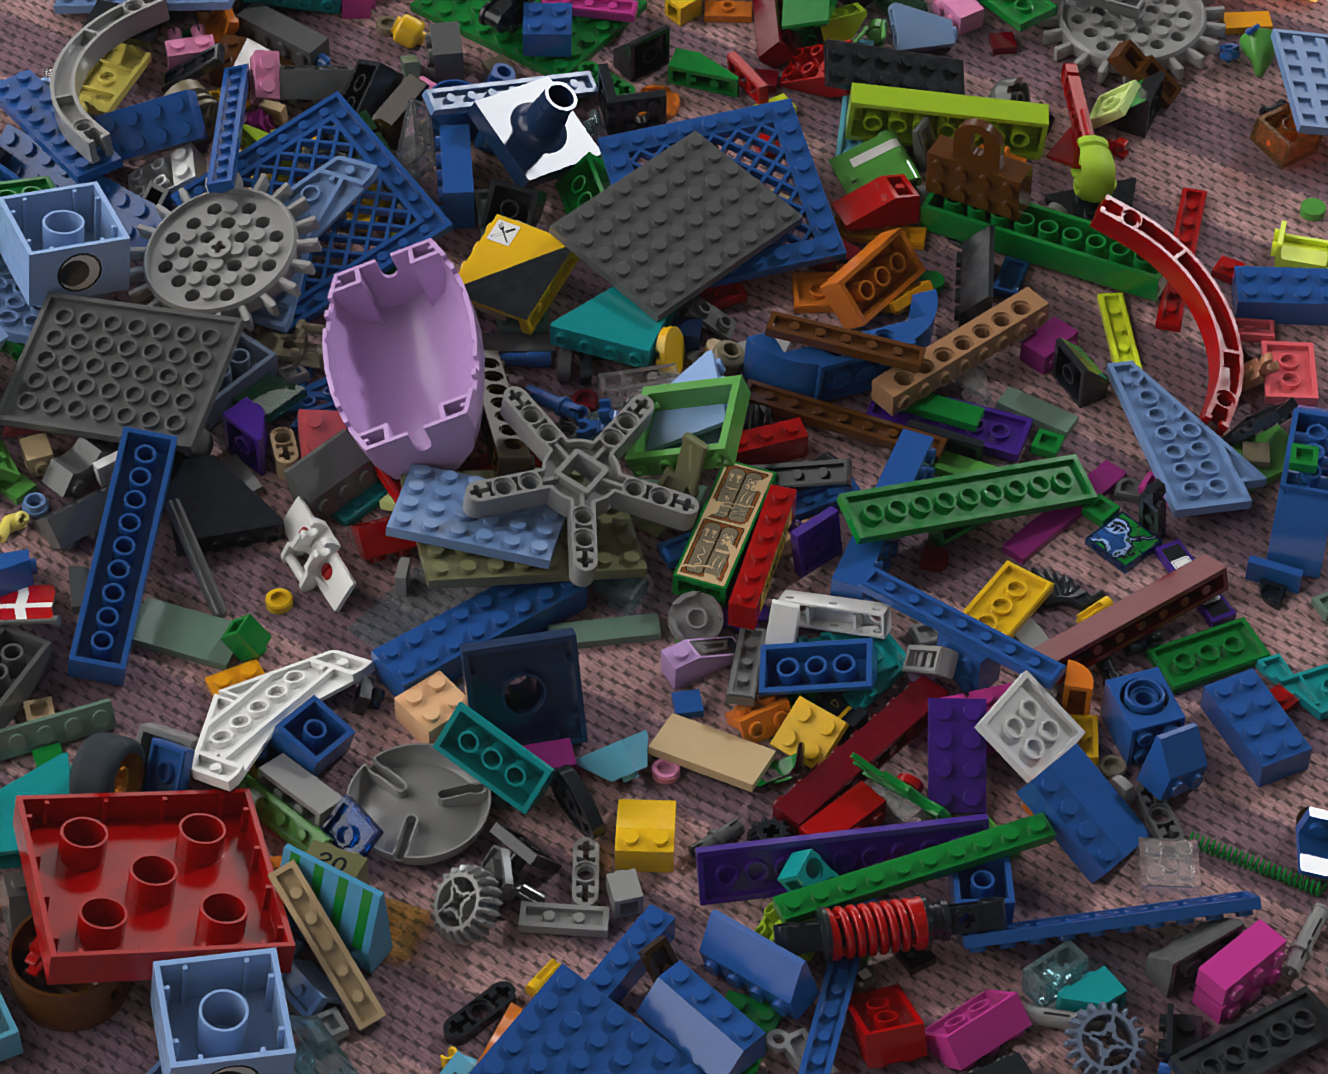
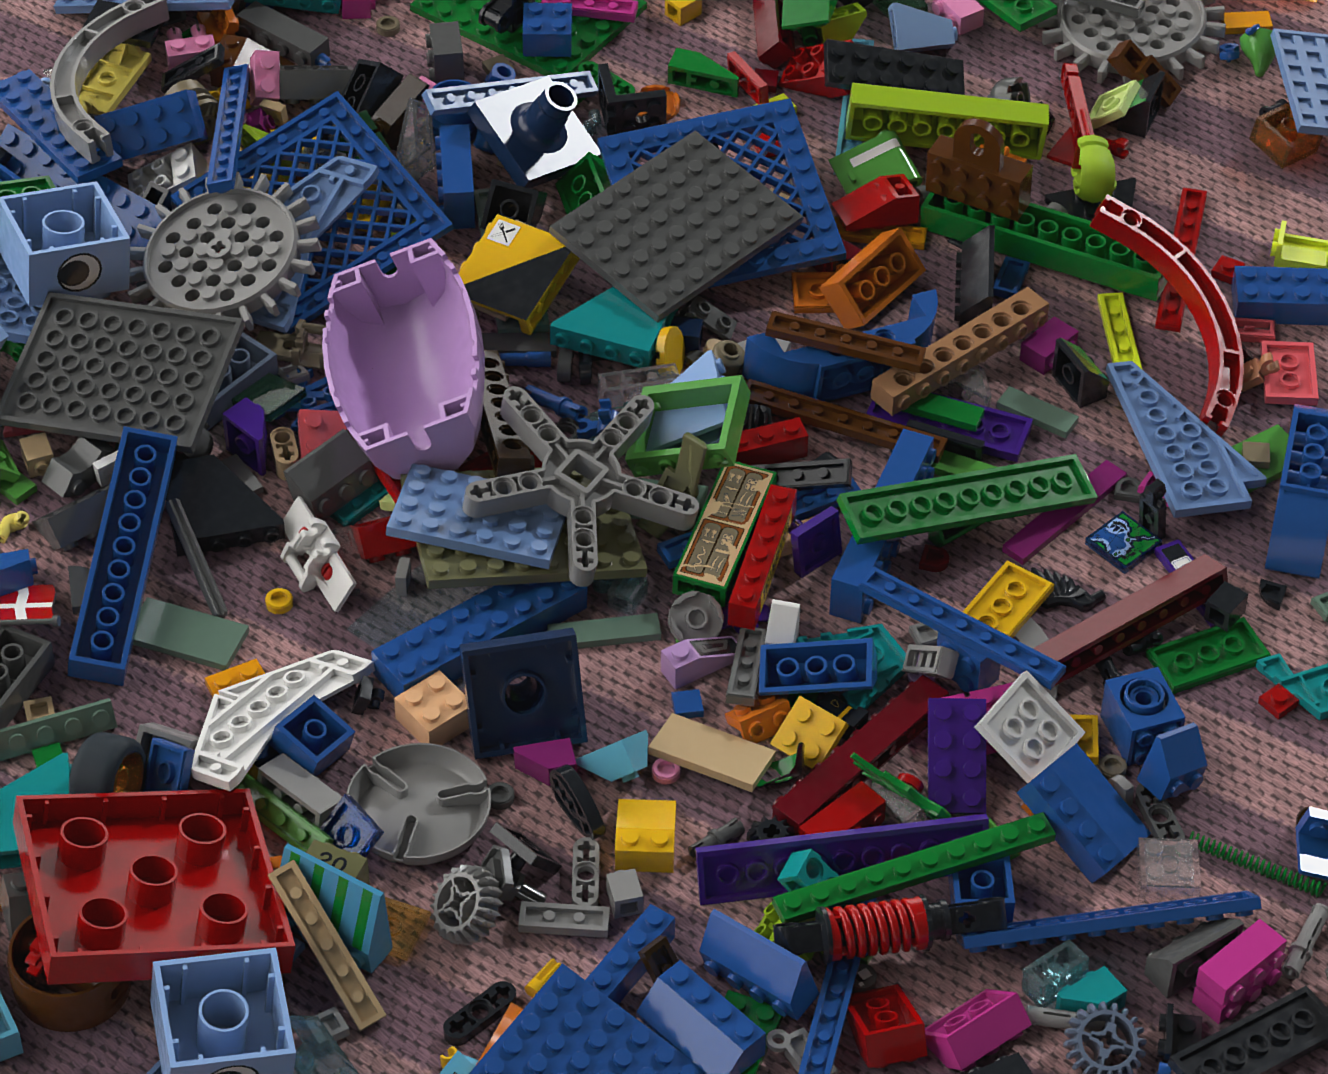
(35, 505): medium blue plate -> none
(246, 638): green brick -> none
(308, 988): light blue panel -> none
(408, 31): yellow head -> none
(411, 65): sand green piece -> none
(494, 759): teal slope -> none
(587, 398): dark red tile -> none
(643, 54): black slope -> none
(725, 295): red plate -> none
(728, 11): orange plate -> none
(841, 614): white piece -> none
(875, 31): bright green plant -> none
(900, 303): light orange plate -> none
(916, 960): black tile -> none
(923, 139): dark grey slope -> none
(936, 279): green tile -> none
(1002, 43): dark red tile -> none
(1047, 444): green plate -> none
(1077, 689): orange brick -> none
(1094, 608): yellow piece -> none
(1100, 510): green plate -> none
(1226, 606): none -> black brick
(1256, 727): blue brick -> none
(1260, 421): black wing -> none
(1275, 572): blue tile -> none
(1303, 458): green plate -> none
(1312, 209): bright green tile -> none

